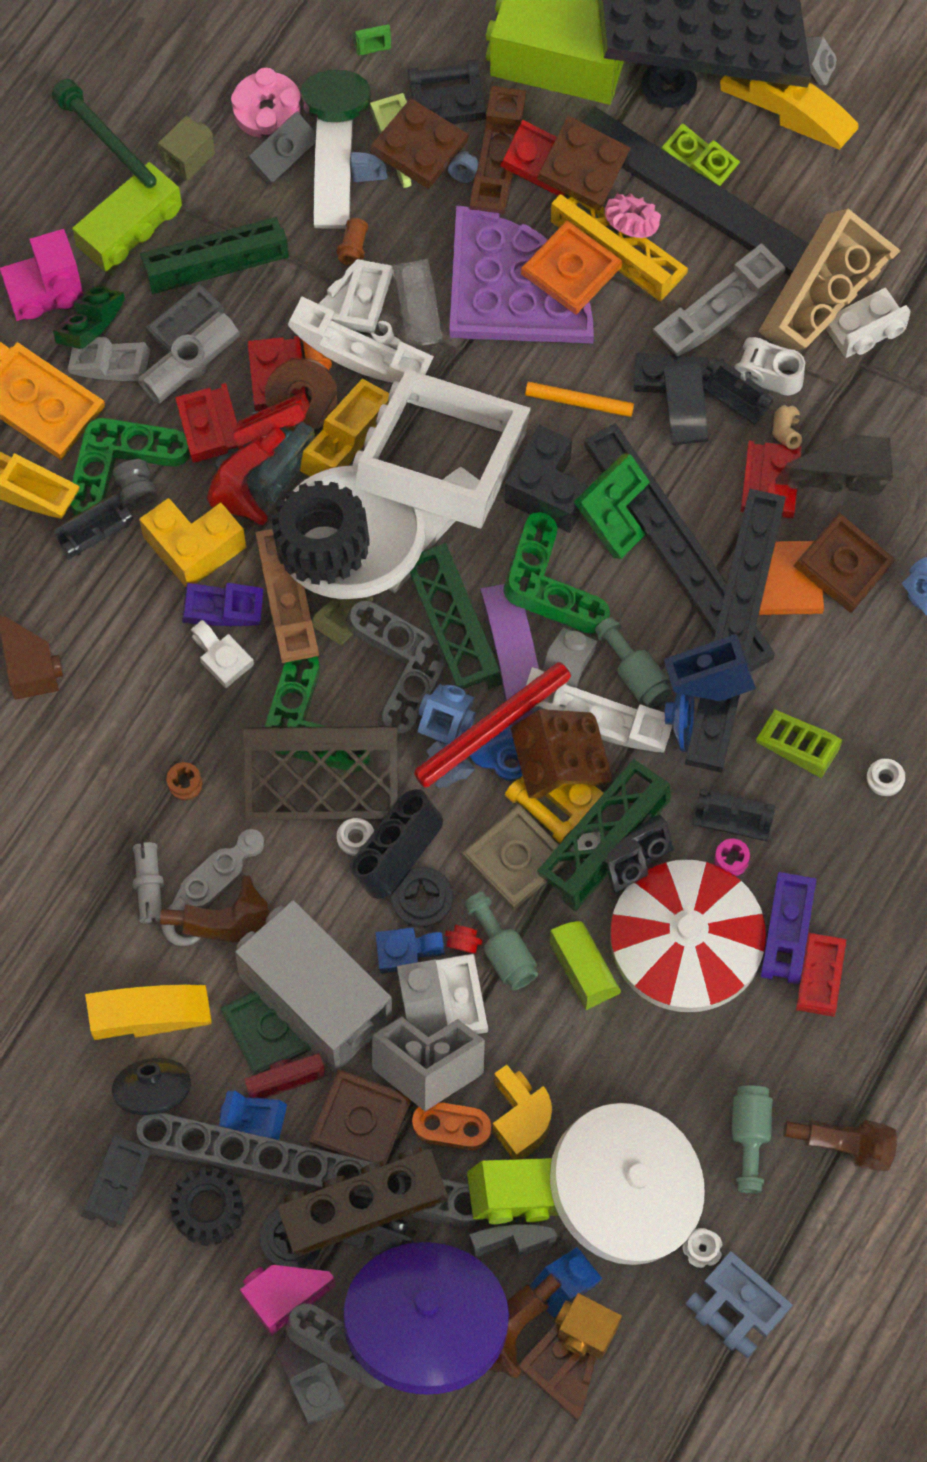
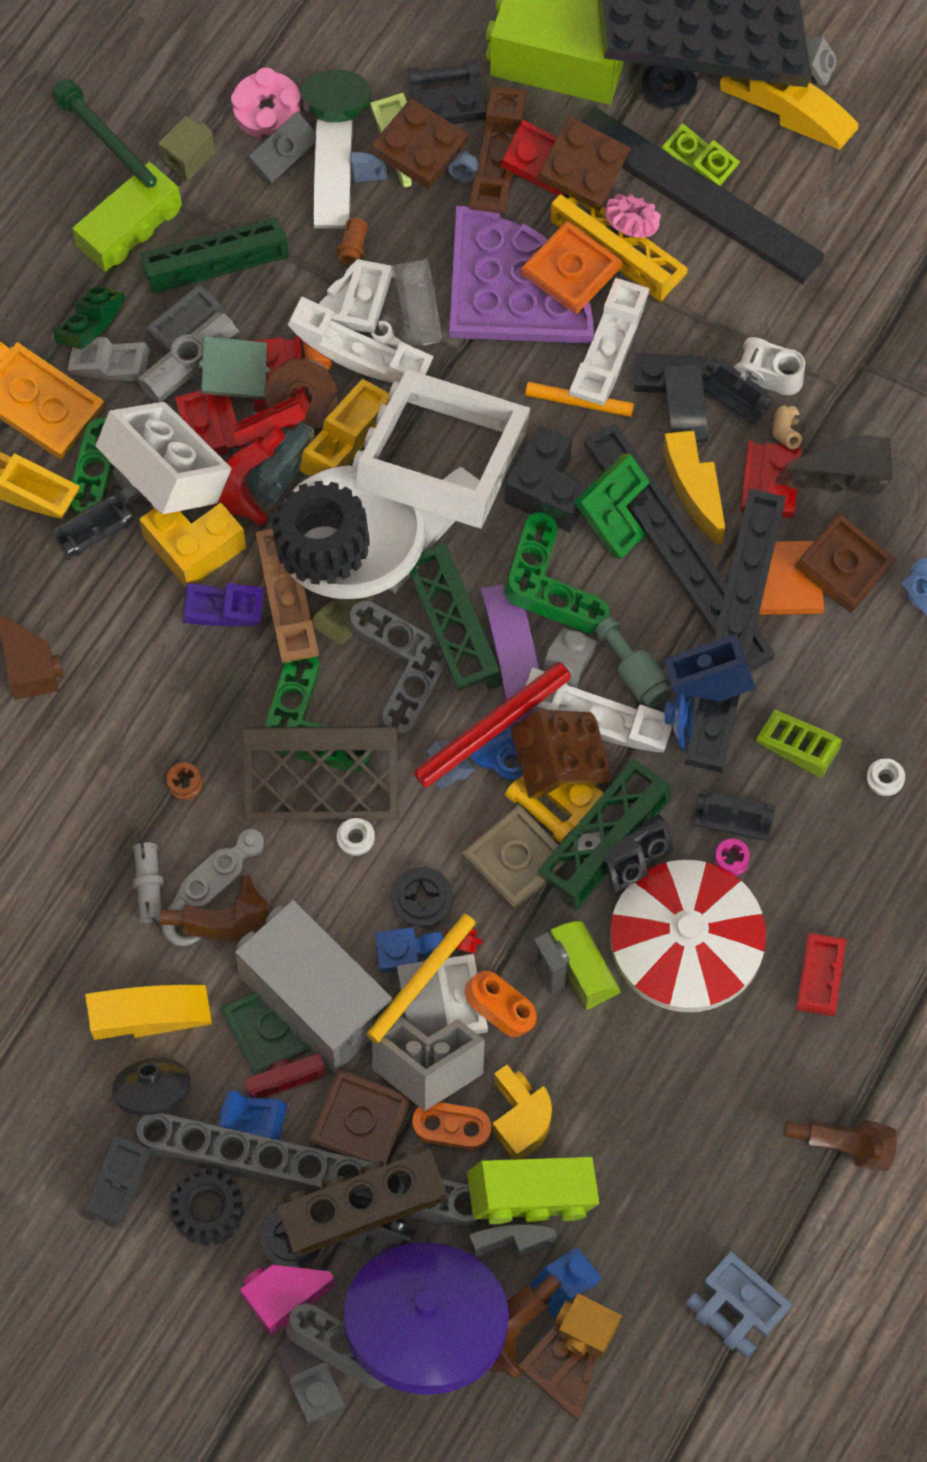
(43, 281): dark pink brick -> none
(163, 457): none -> white brick
(223, 657): white plate -> none
(233, 368): none -> sand green piece
(372, 39): bright green slope -> none
(396, 844): black beam -> none
(420, 978): none -> yellow bar
(446, 713): medium blue brick -> none
(501, 1005): none -> orange plate
(505, 947): sand green piece -> none
(550, 962): none -> dark grey plate
(610, 343): none -> white slope
(627, 1184): white dish -> none
(695, 483): none -> yellow slope
(703, 1237): white plate -> none
(721, 304): light grey slope -> none
(751, 1128): sand green piece -> none
(788, 926): dark purple plate -> none
(827, 277): tan wedge -> none
(868, 322): white bracket -> none

